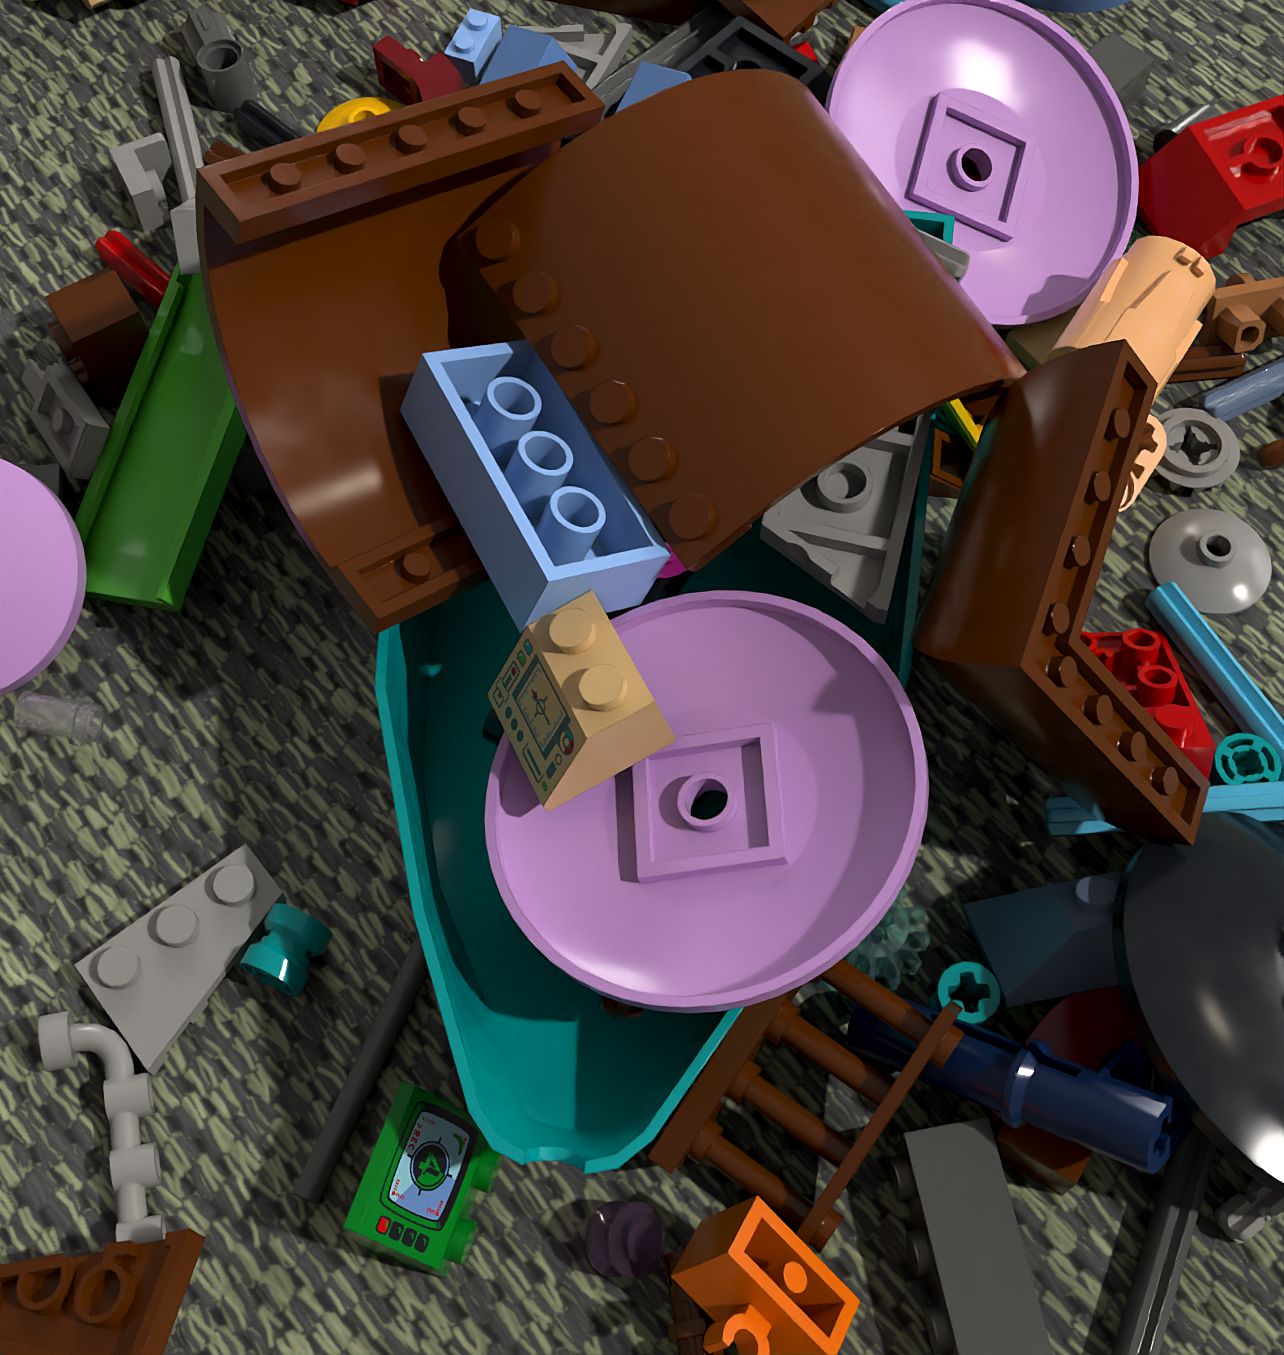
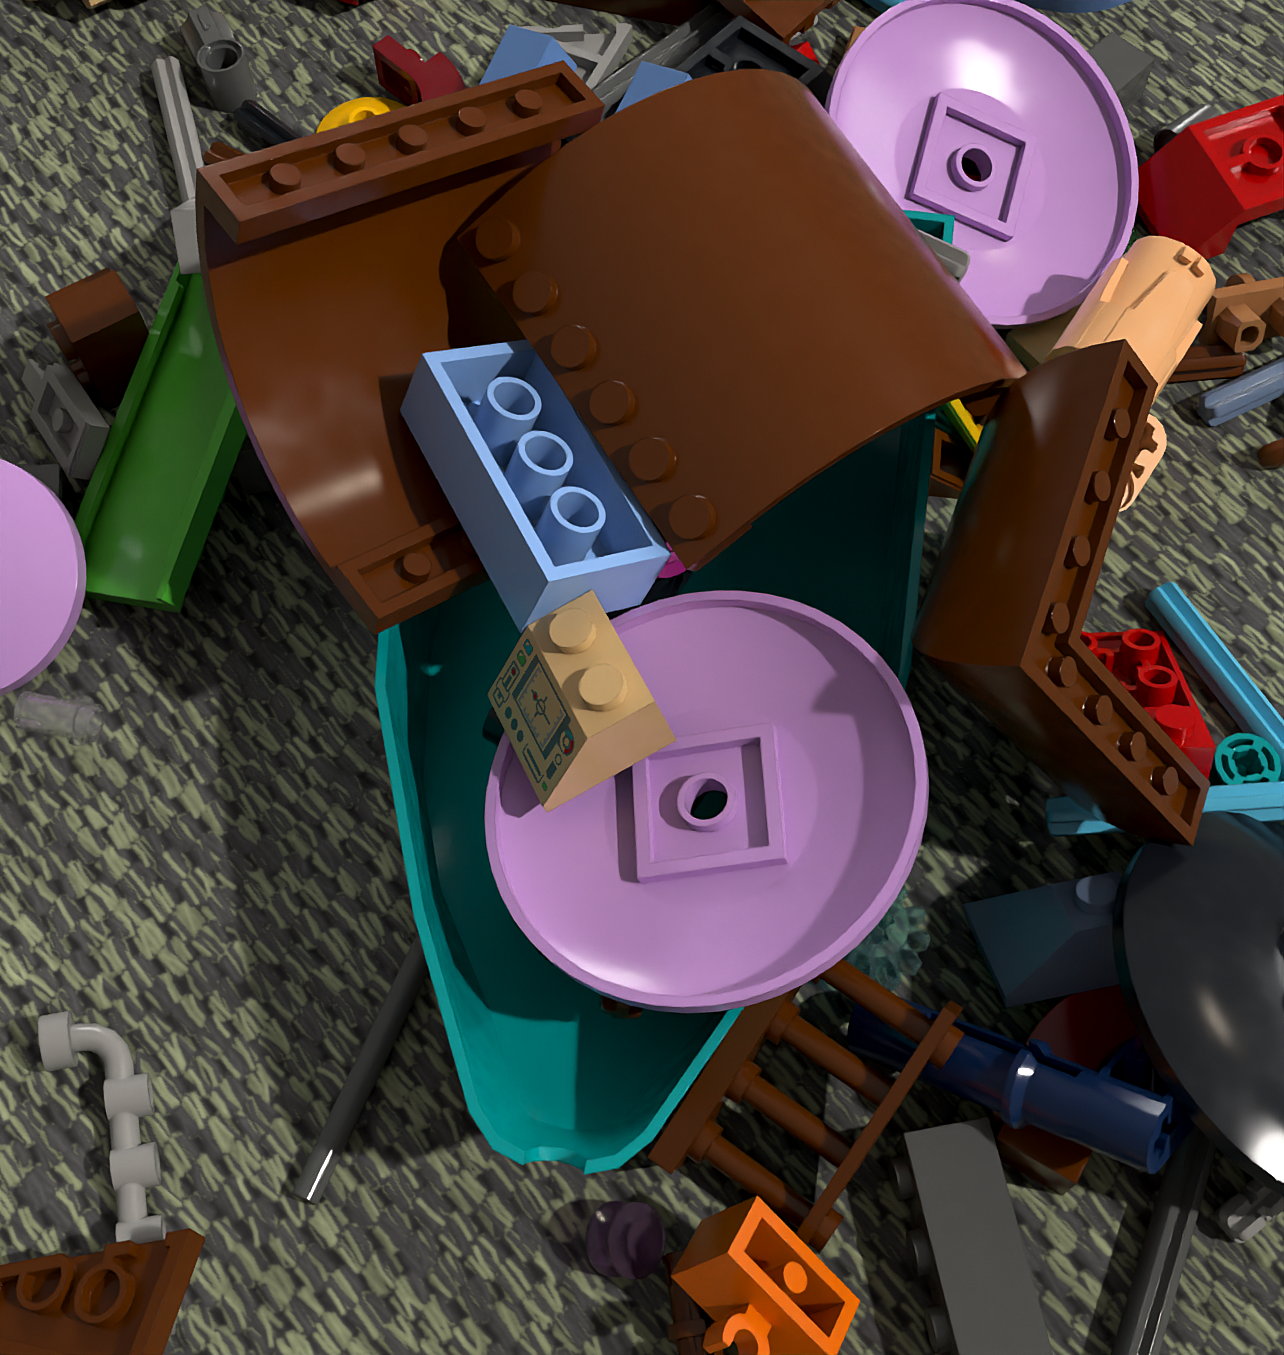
(133, 266): red axle -> none
(140, 170): light grey bracket -> none
(175, 956): light grey wing -> none
(283, 955): teal wheel -> none
(423, 1184): green slope -> none
(474, 44): light blue piece -> none
(854, 518): light grey wing -> none
(977, 987): teal bush -> none
(1206, 436): light grey gear -> none
(1209, 581): light grey dish -> none

